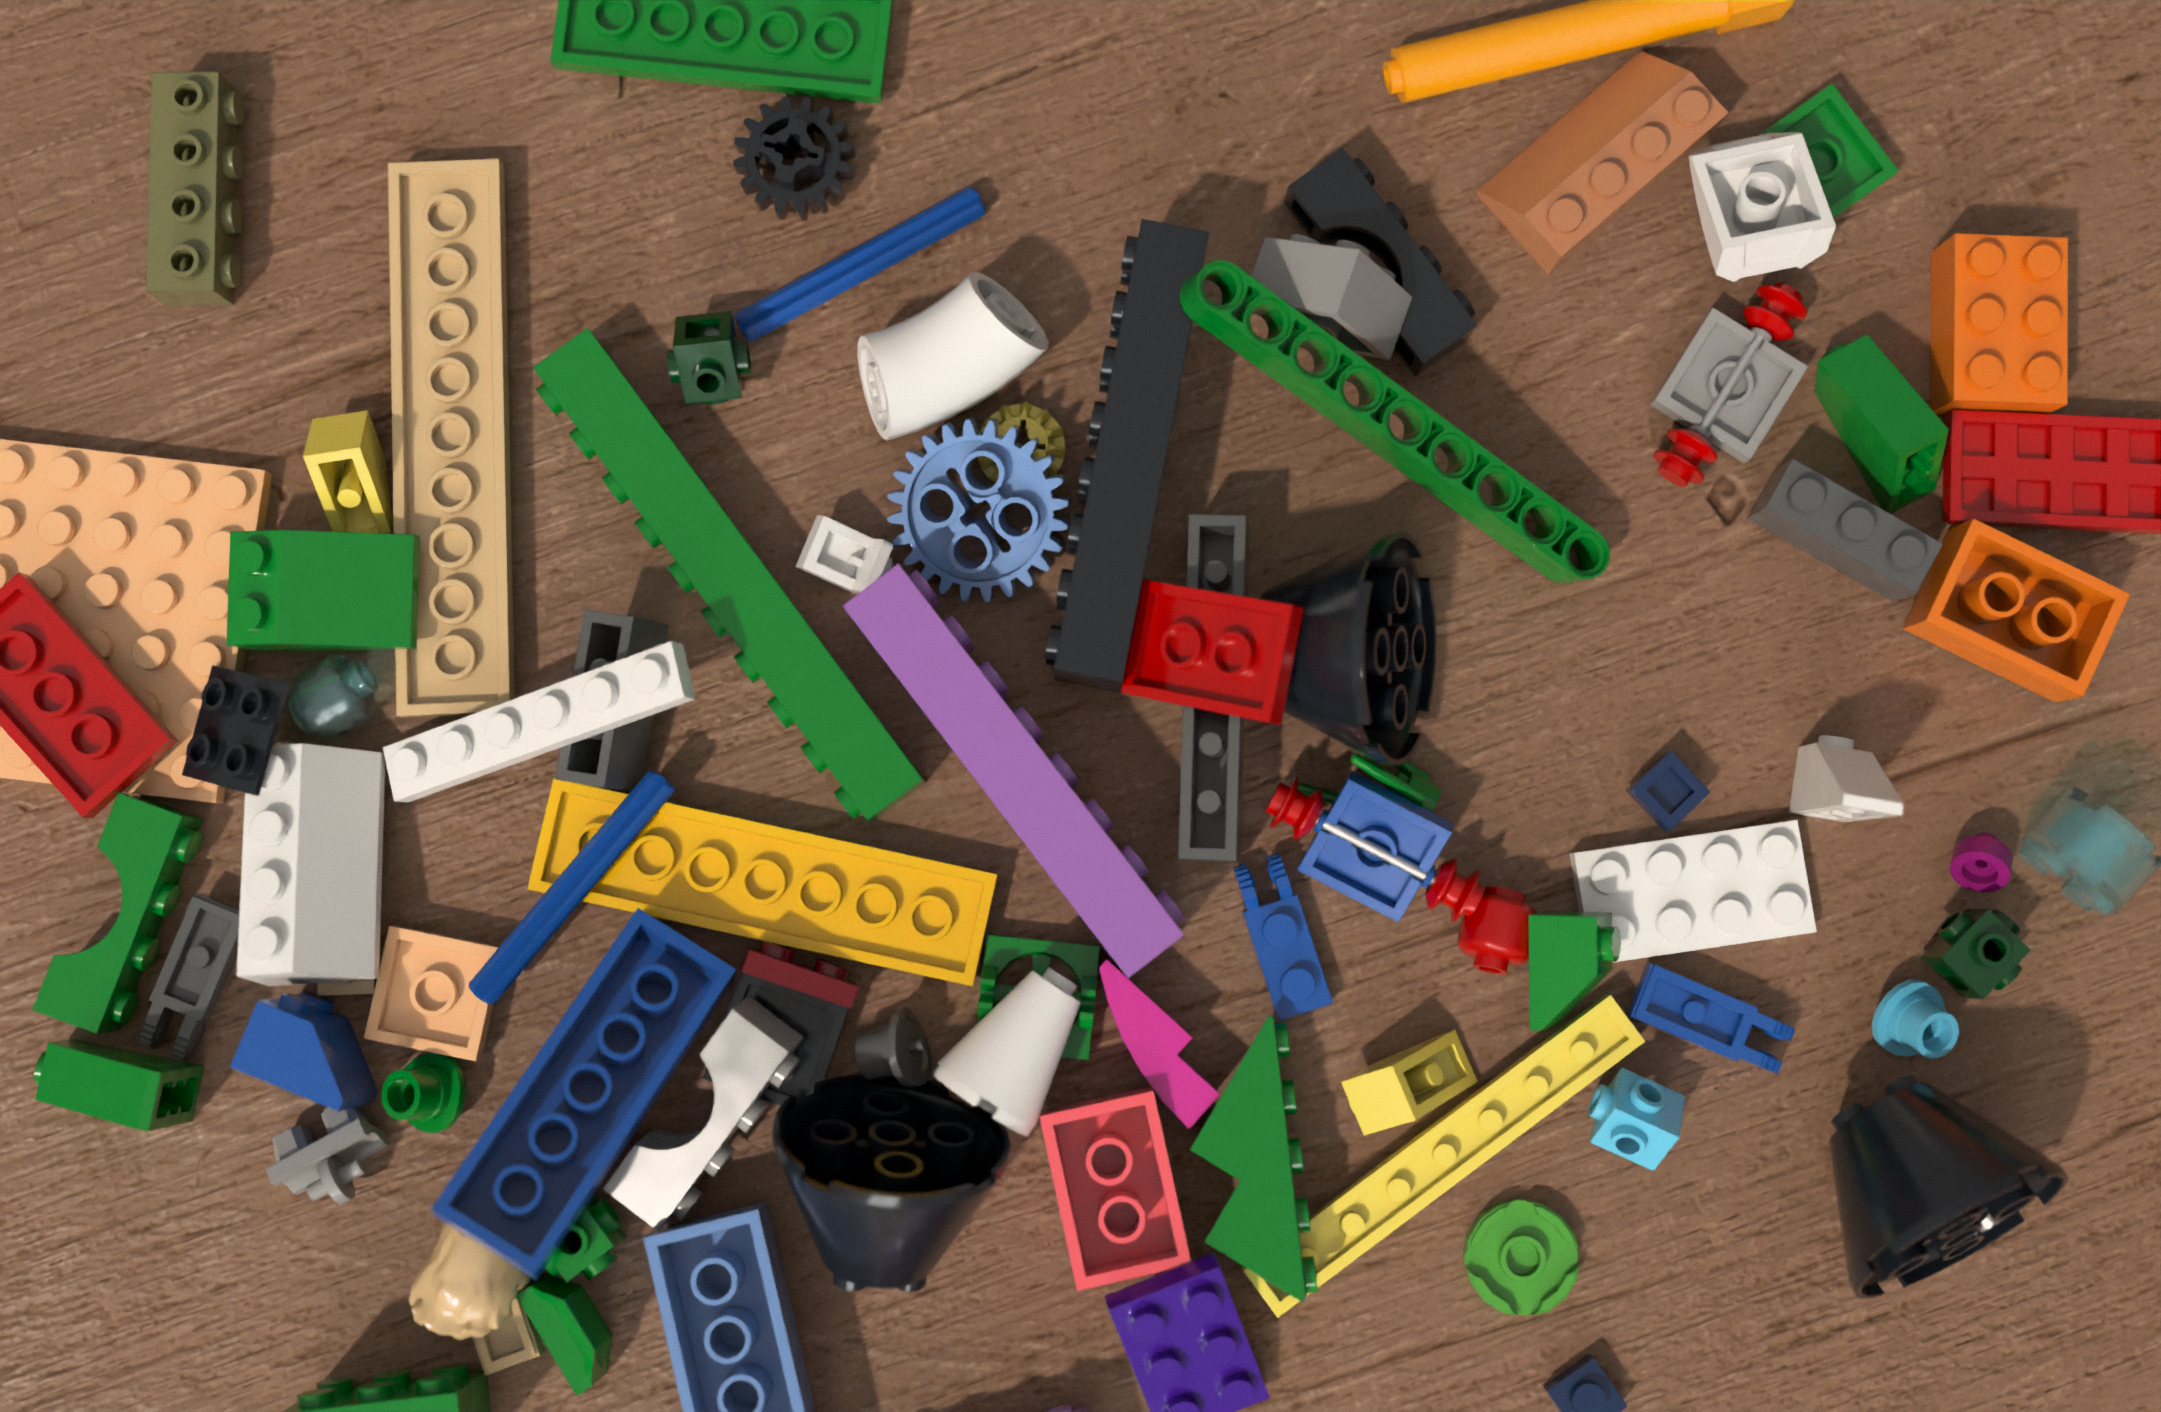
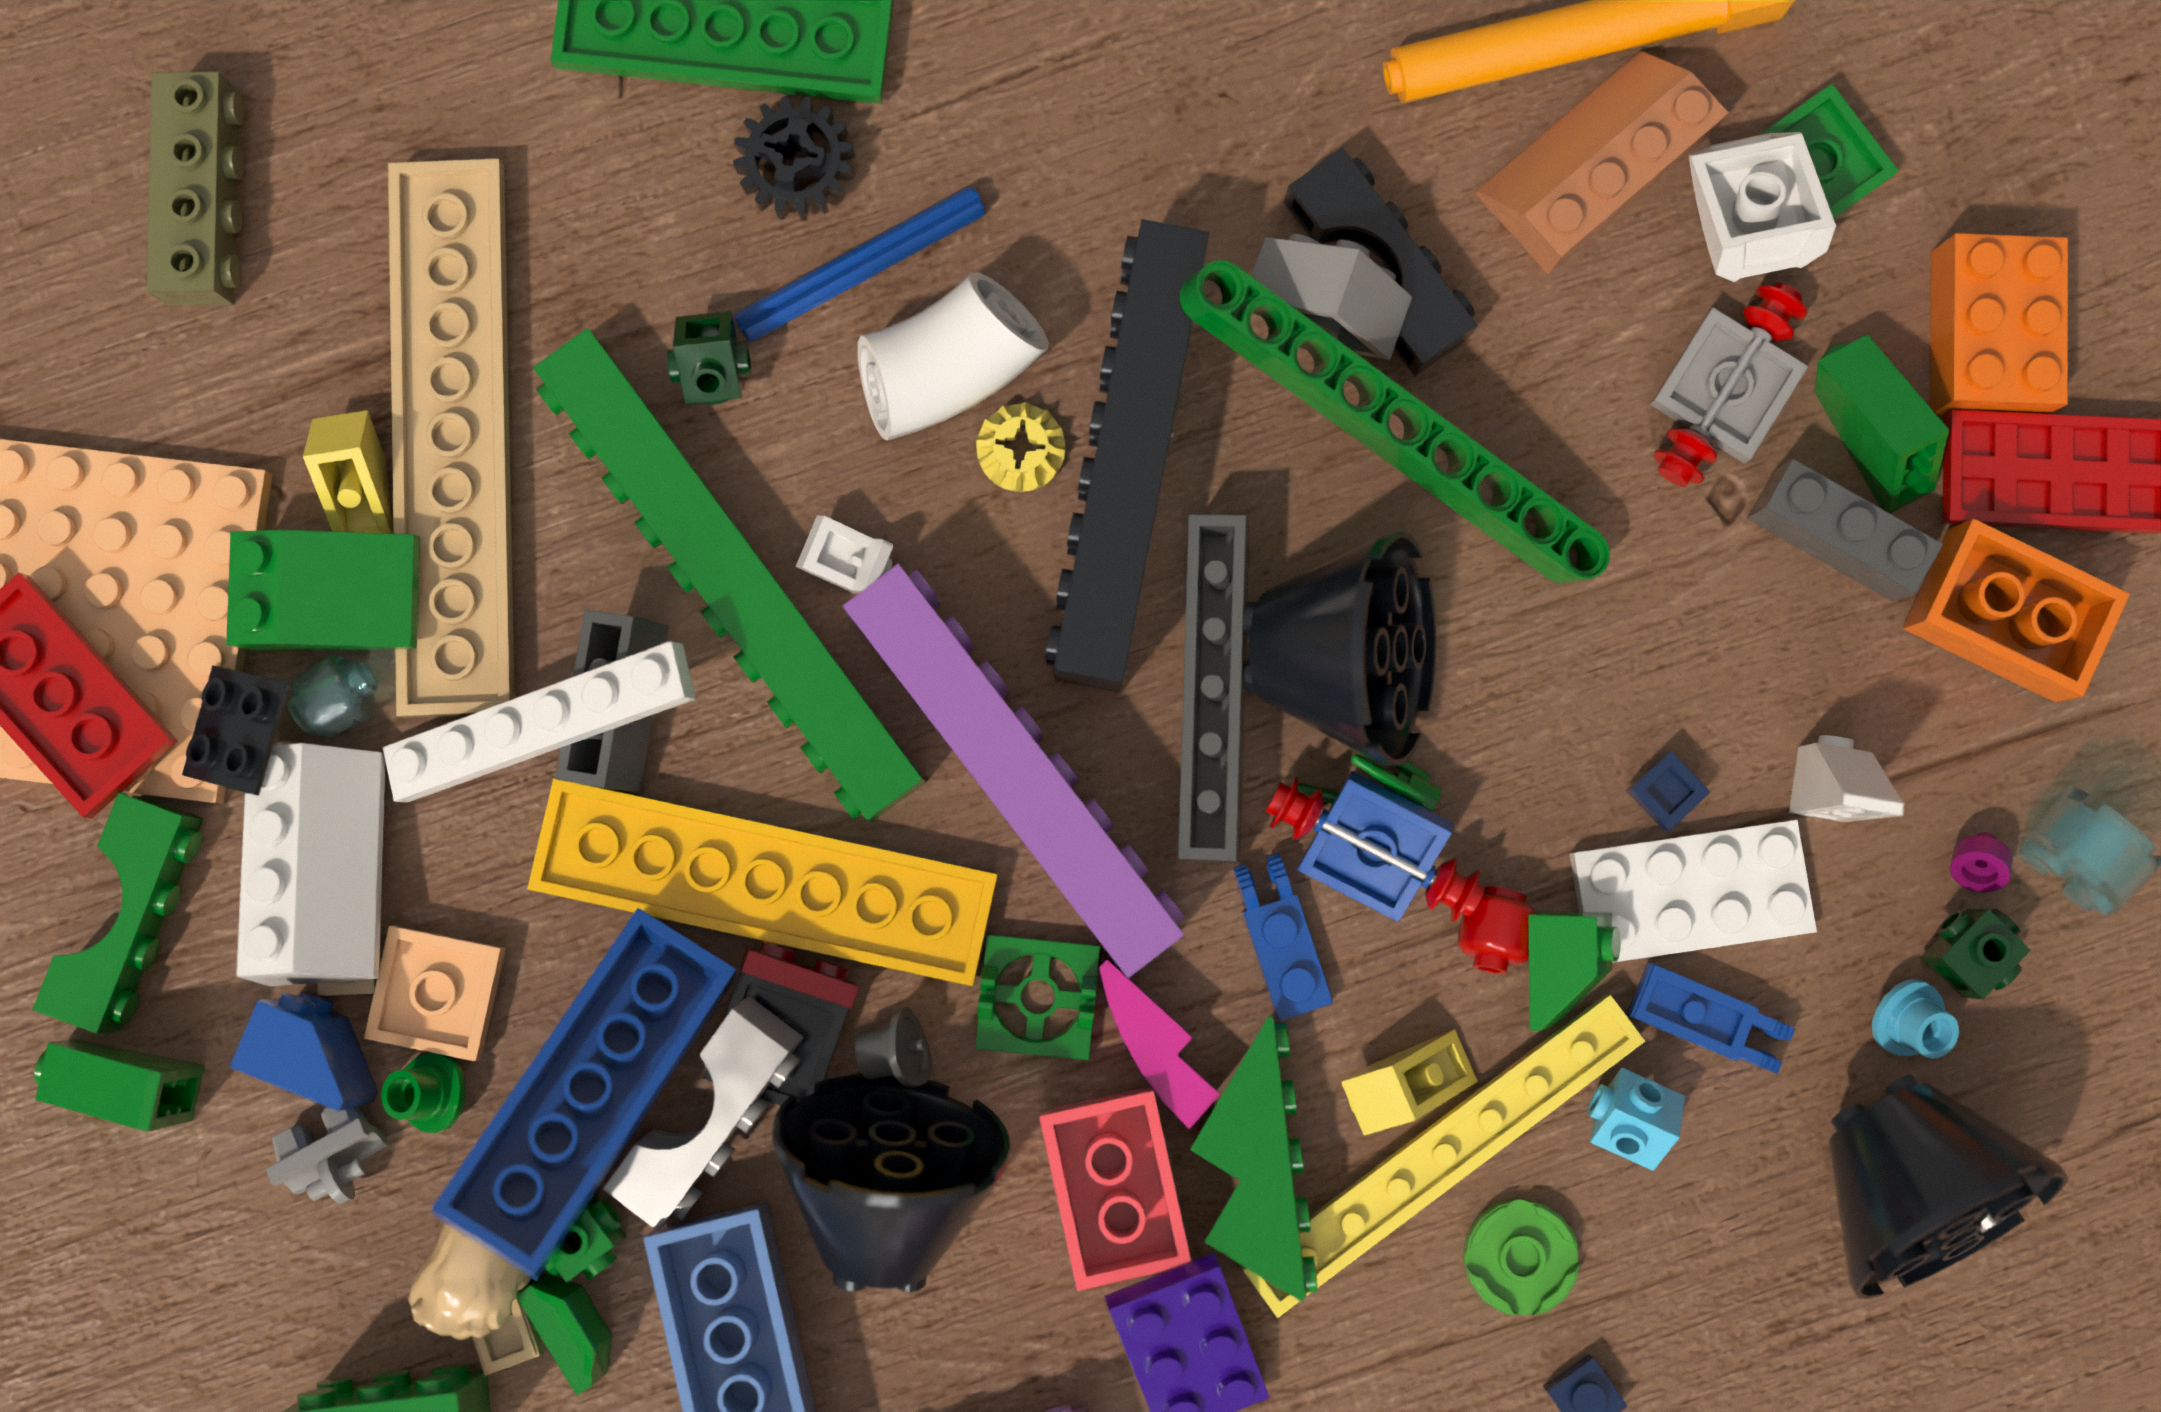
(193, 974): dark grey hinge -> none
(571, 887): blue axle -> none
(938, 538): medium blue gear -> none
(1014, 1051): white cone -> none
(1212, 651): red plate -> none

